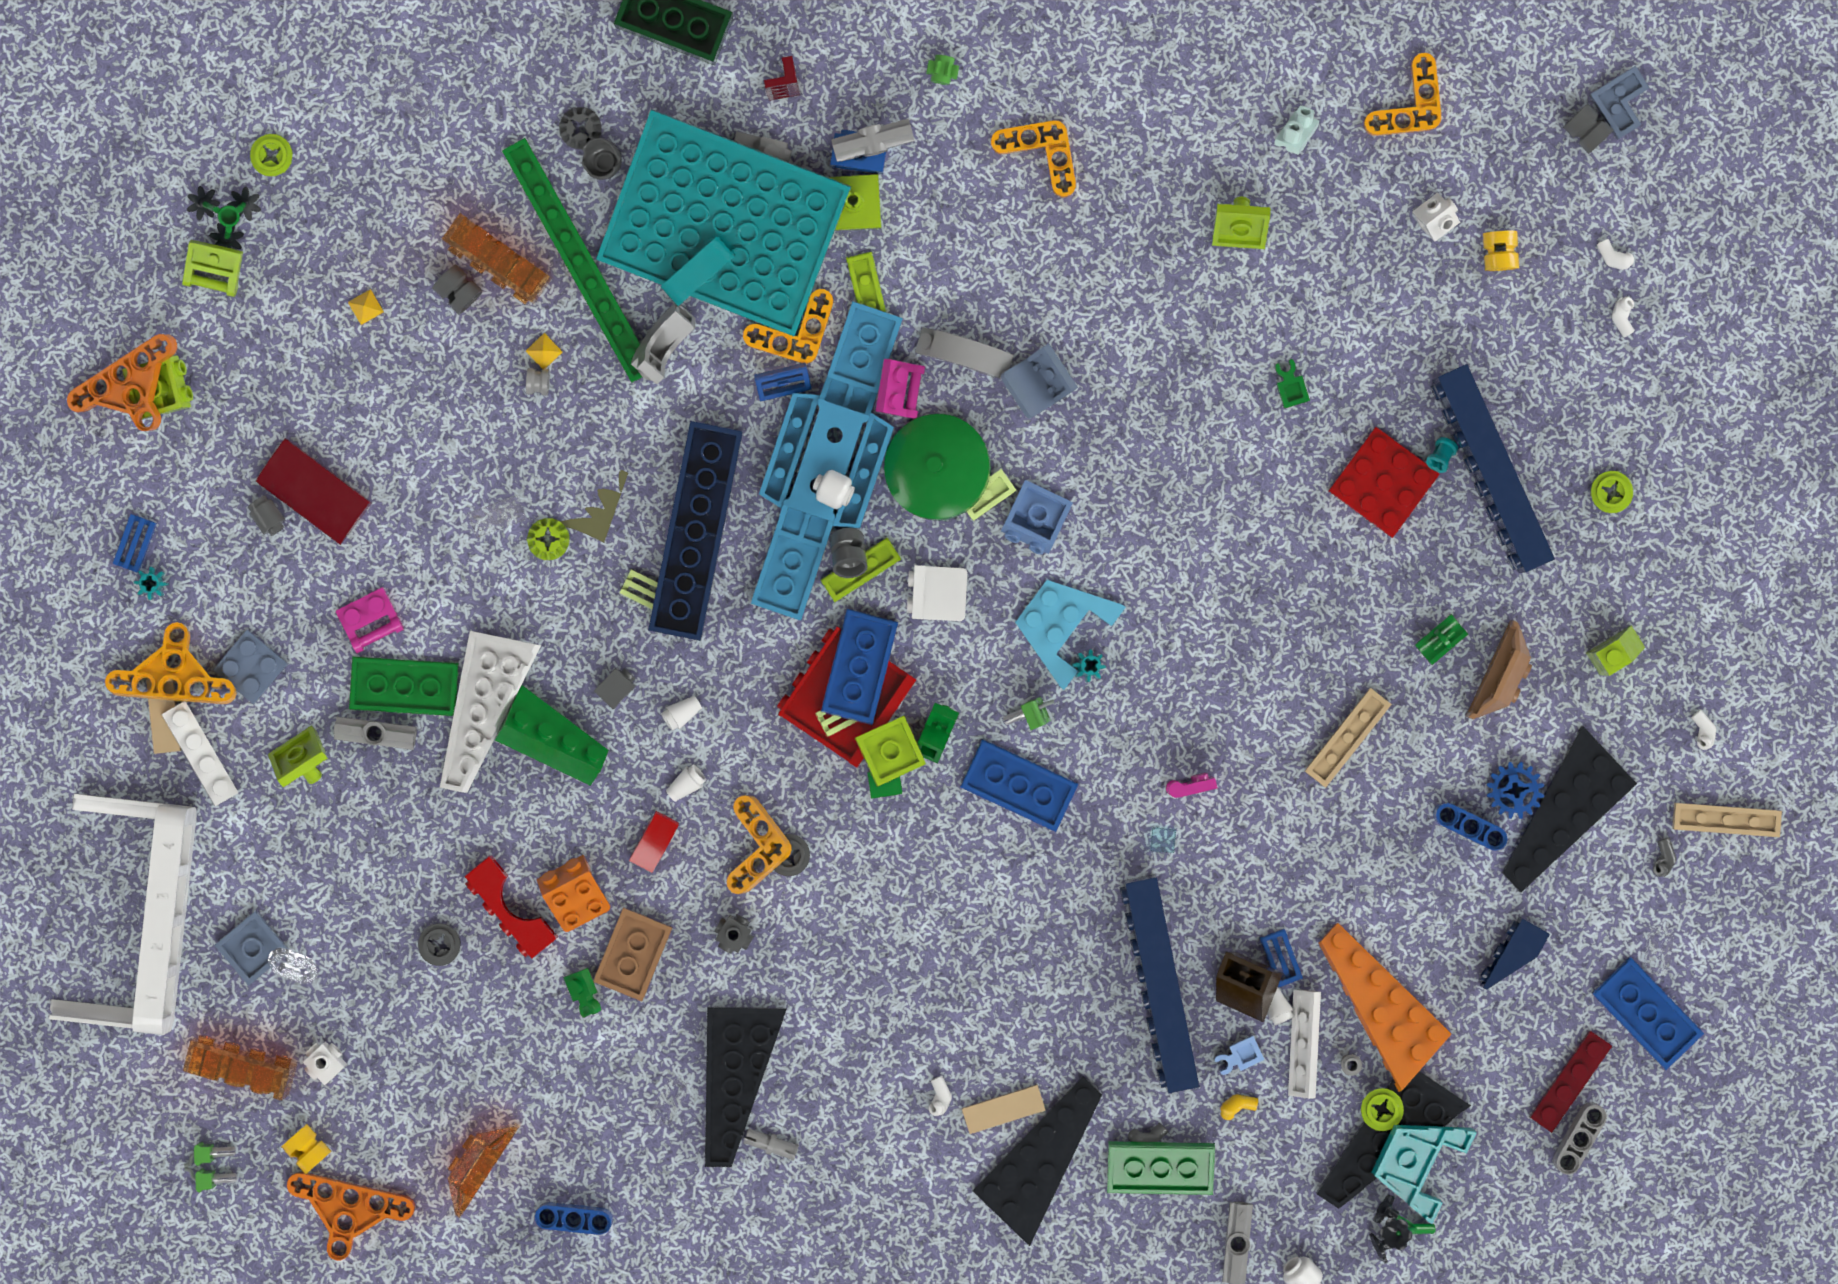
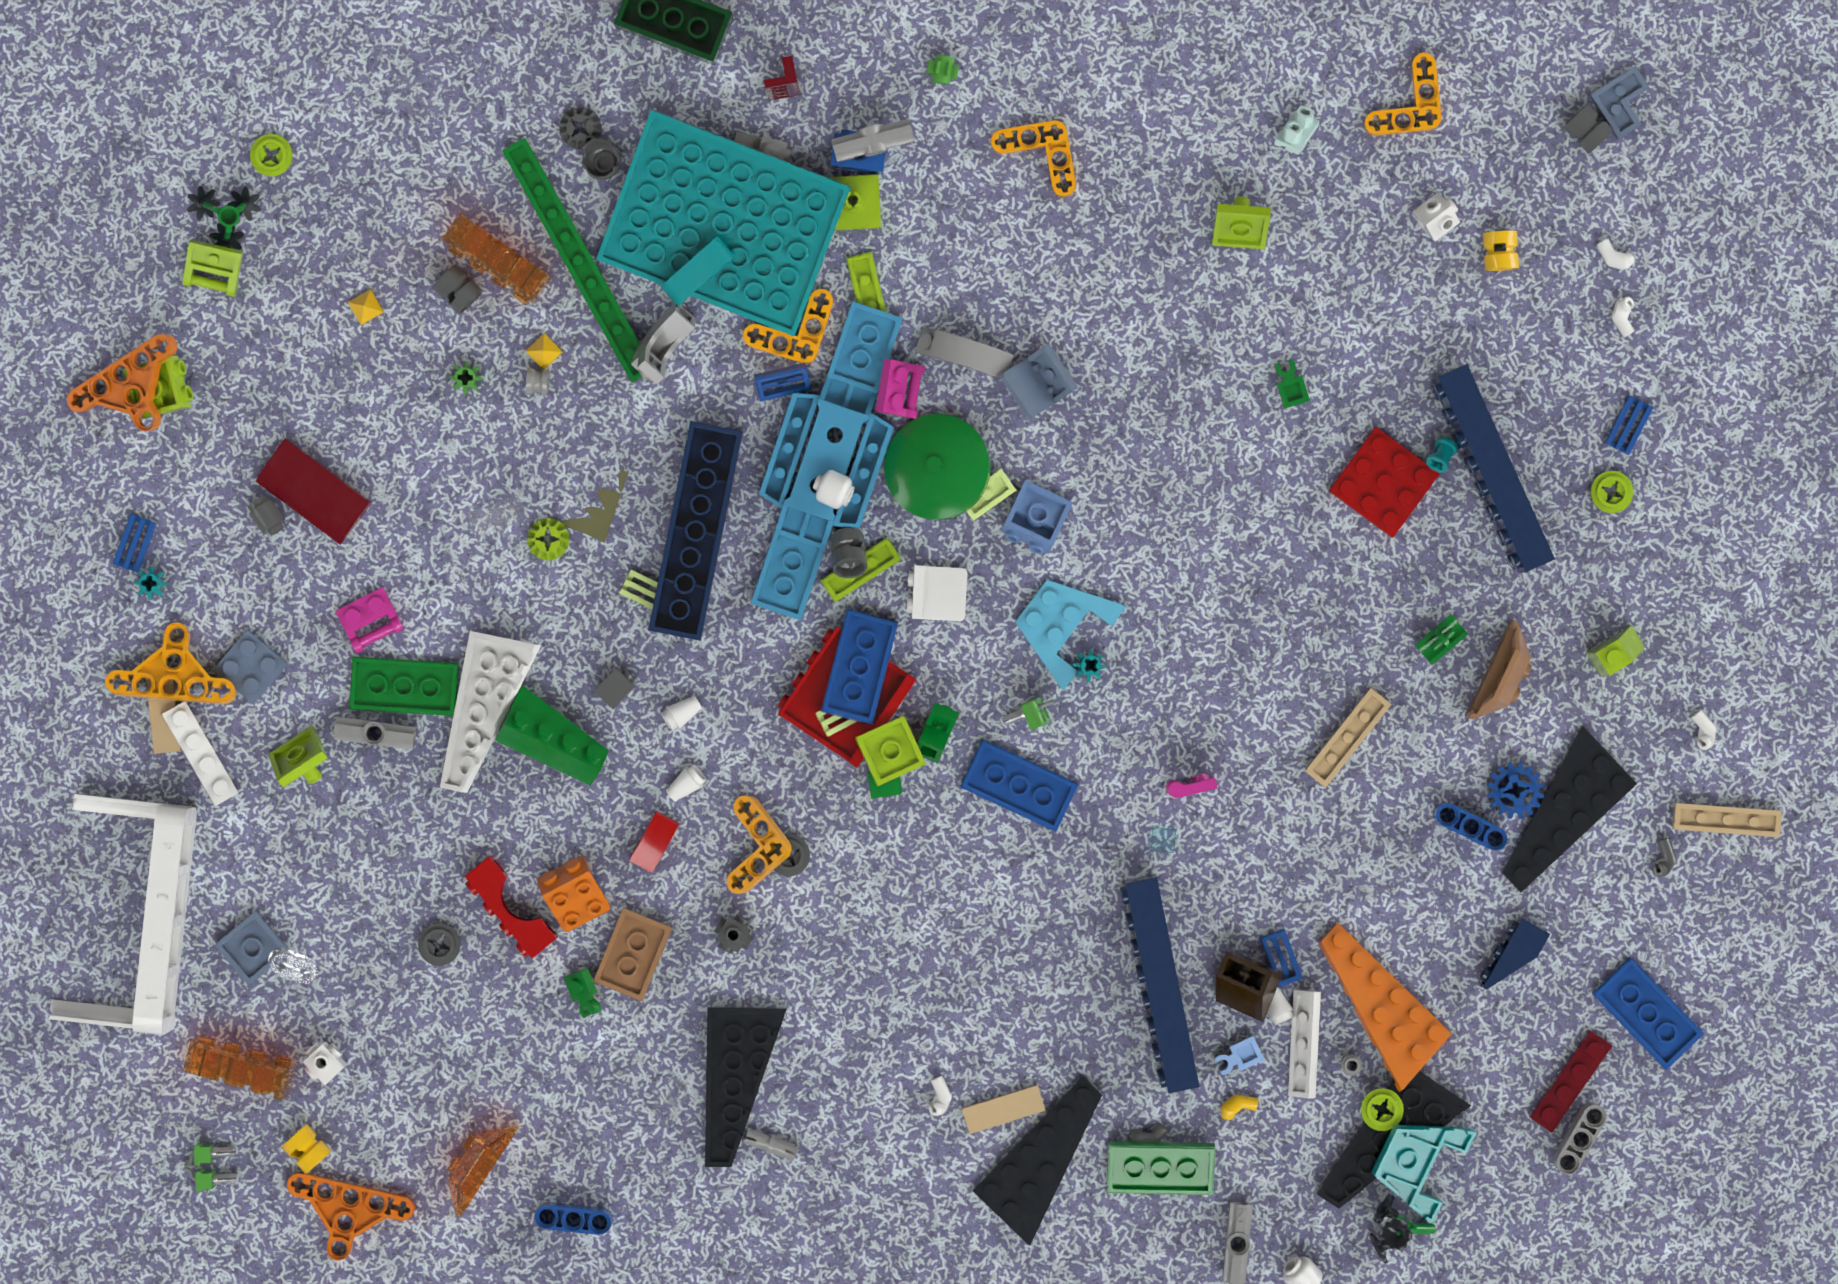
(461, 372): none -> bright green gear
(1638, 406): none -> blue tile

